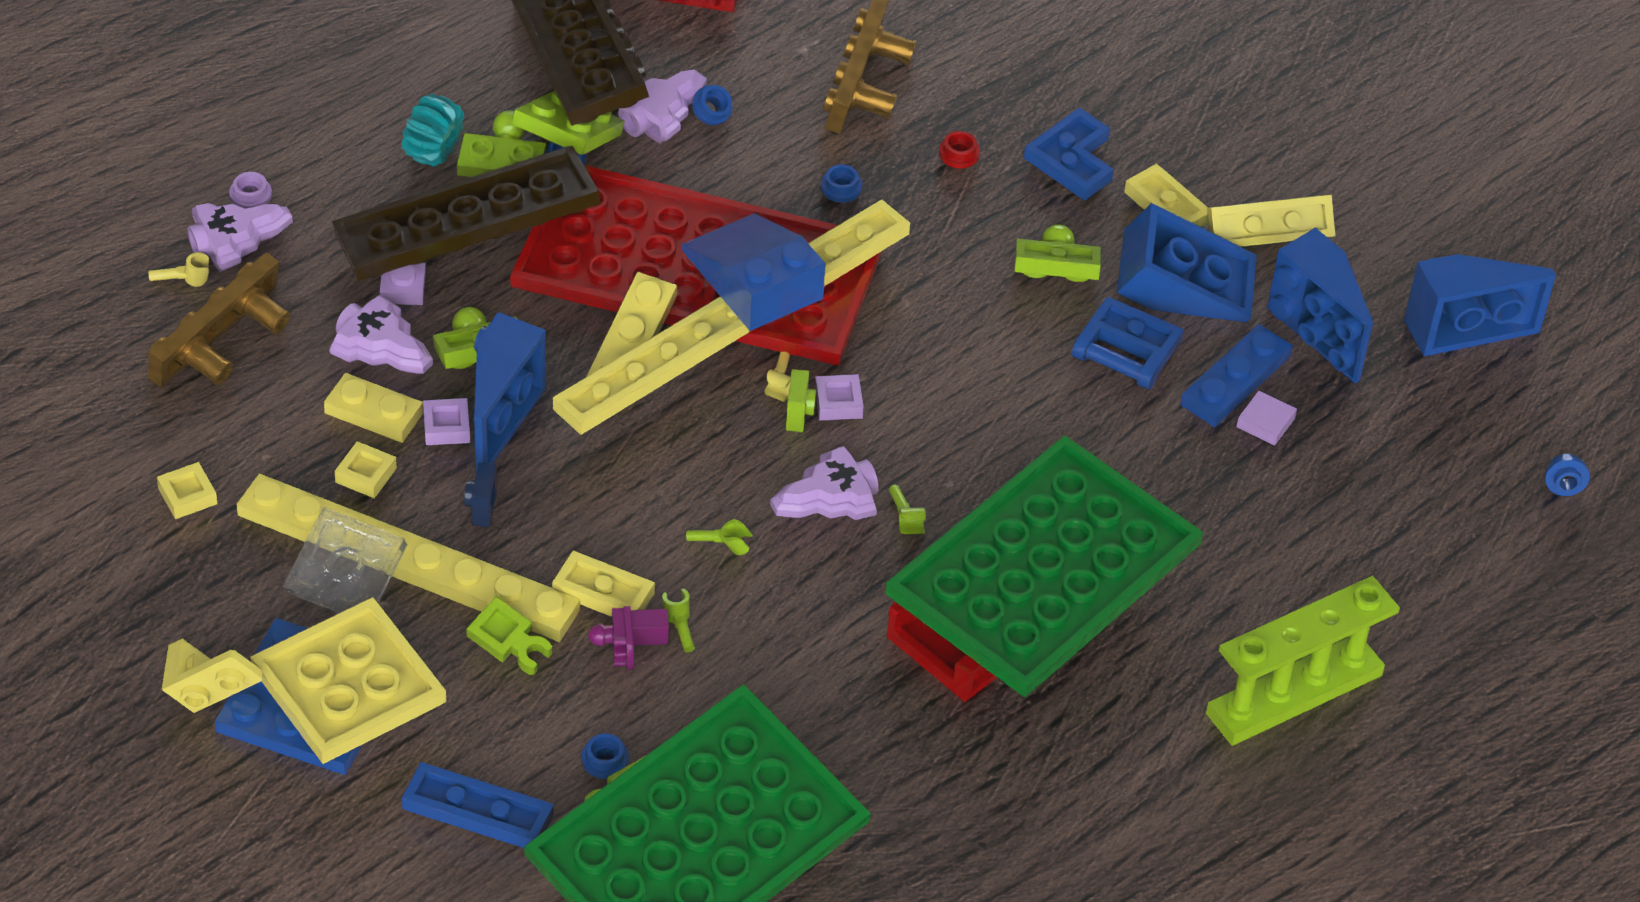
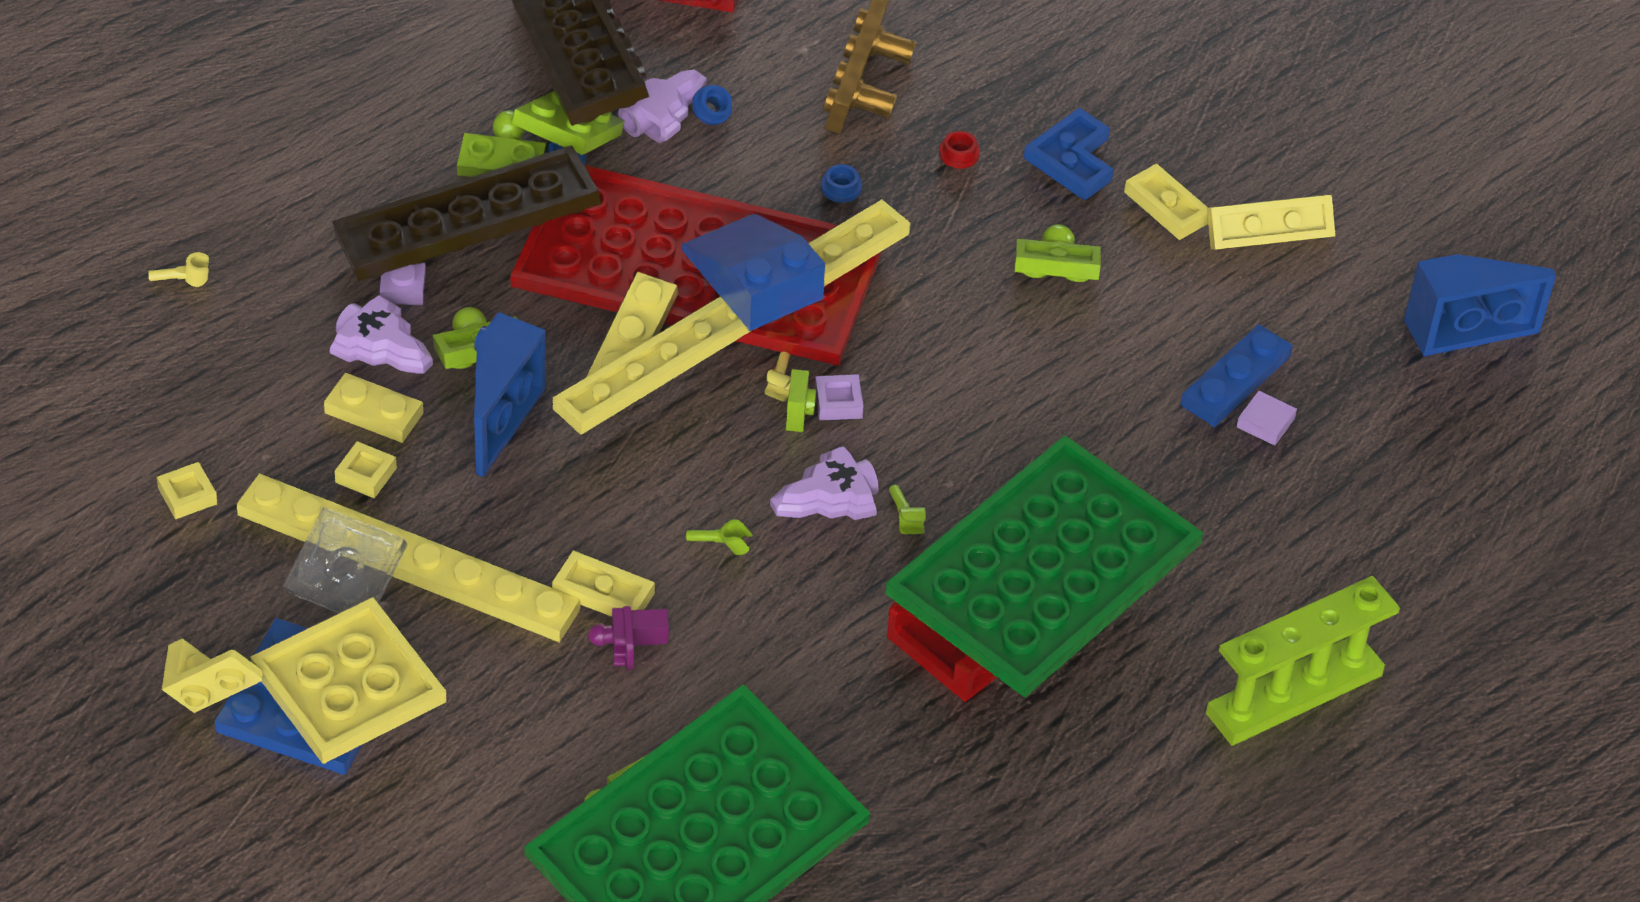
(223, 309): pearl gold plate -> none
(233, 232): lavender rock -> none
(250, 190): lavender plate -> none
(432, 130): teal gear -> none
(446, 421): lavender plate -> none
(476, 805): blue plate -> none
(482, 494): dark blue plate -> none
(505, 631): lime plate -> none
(604, 746): blue plate -> none
(679, 614): lime hand -> none
(1132, 332): blue plate -> none
(1185, 268): blue slope -> none
(1322, 301): blue slope -> none
(1563, 466): blue plate -> none

